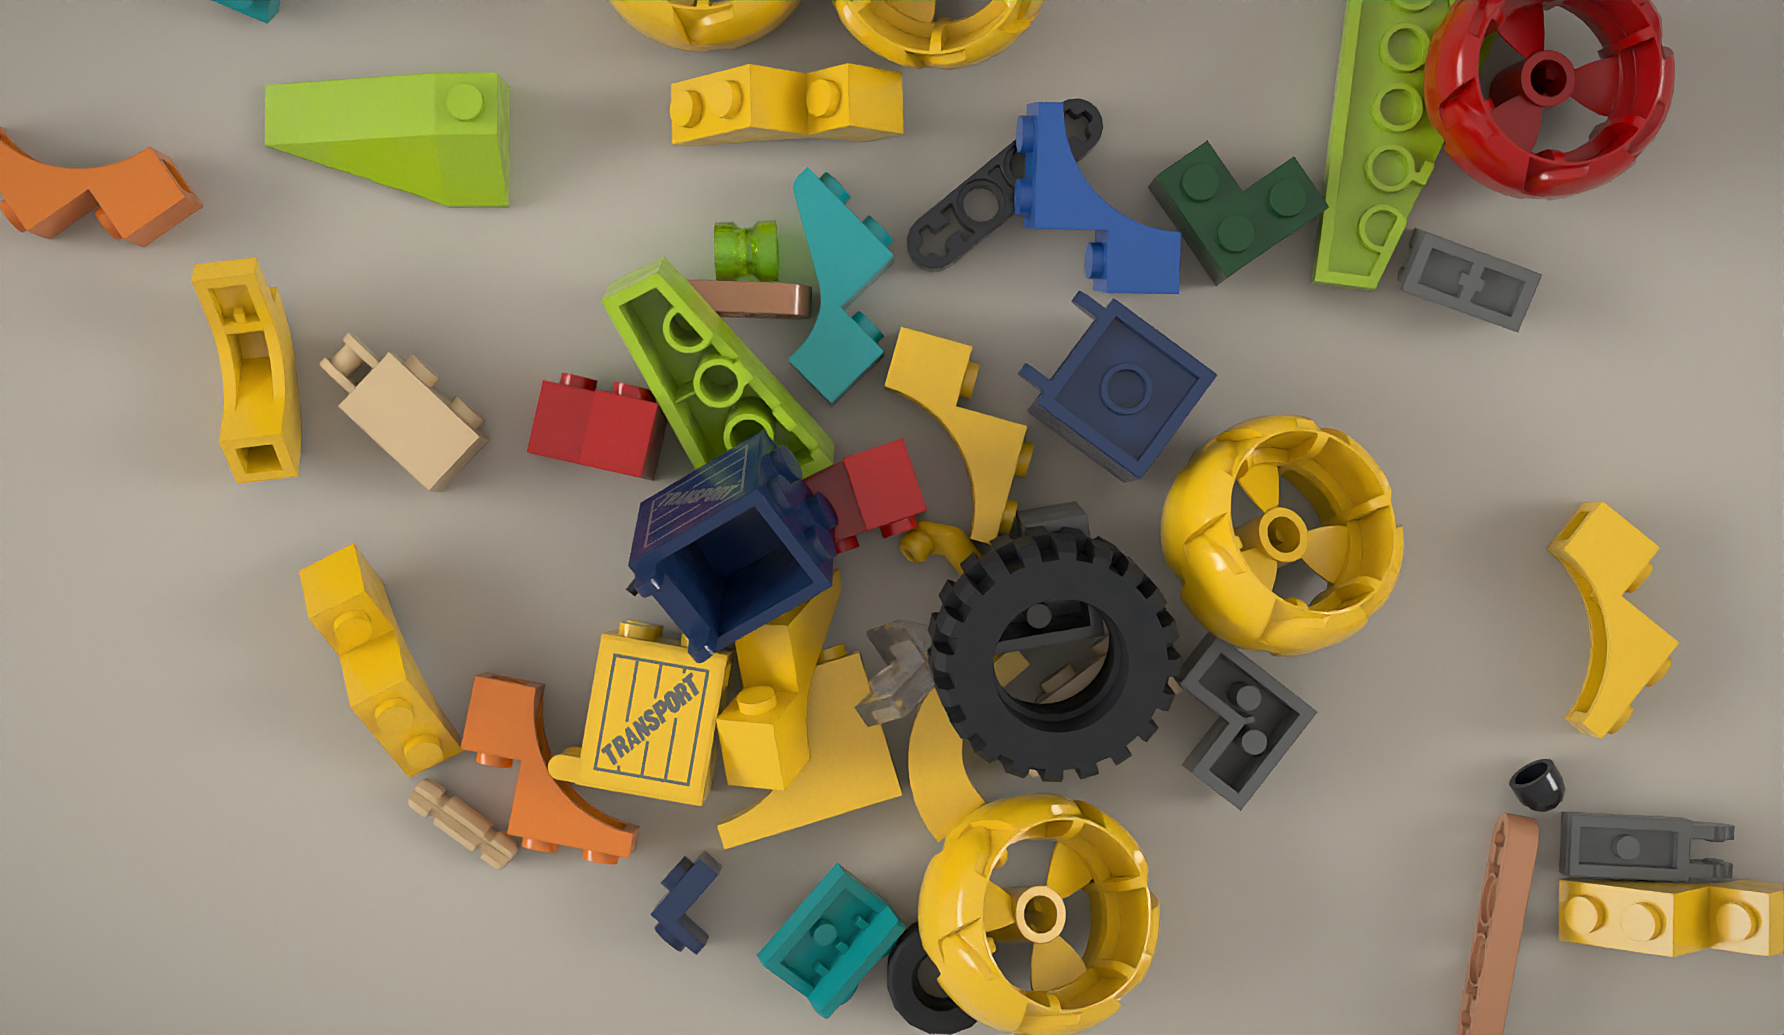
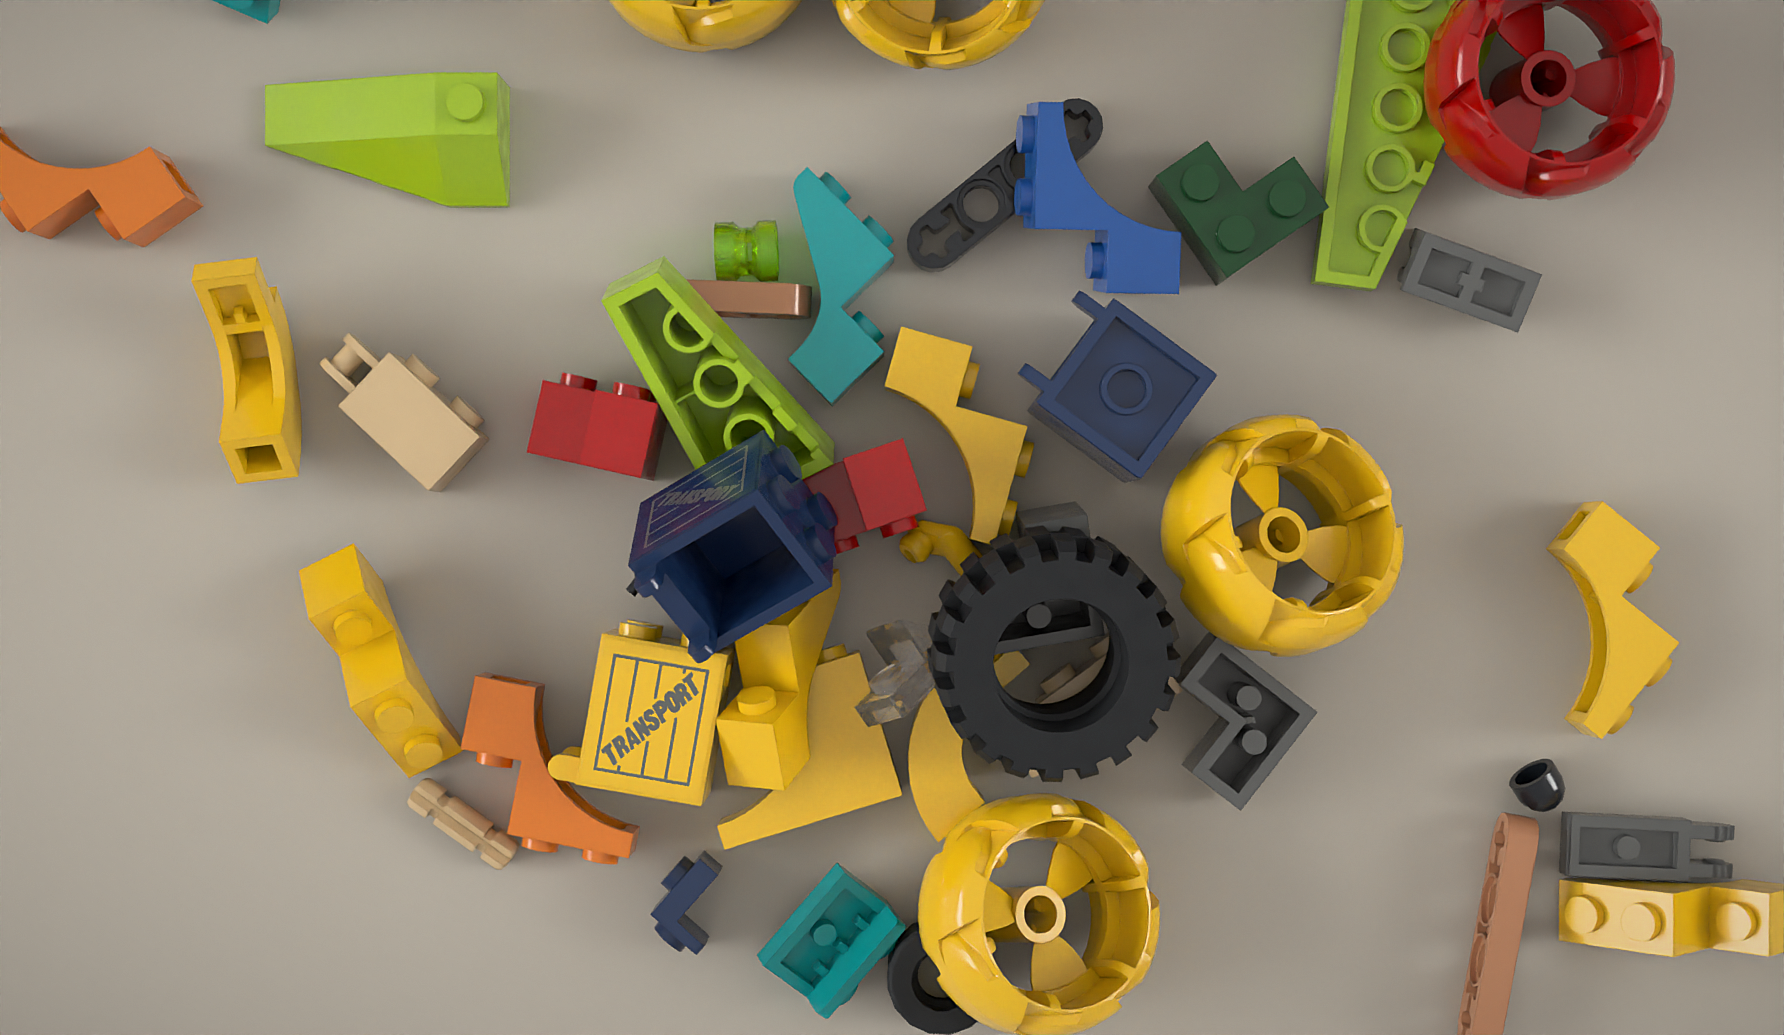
(782, 104): yellow arch -> none

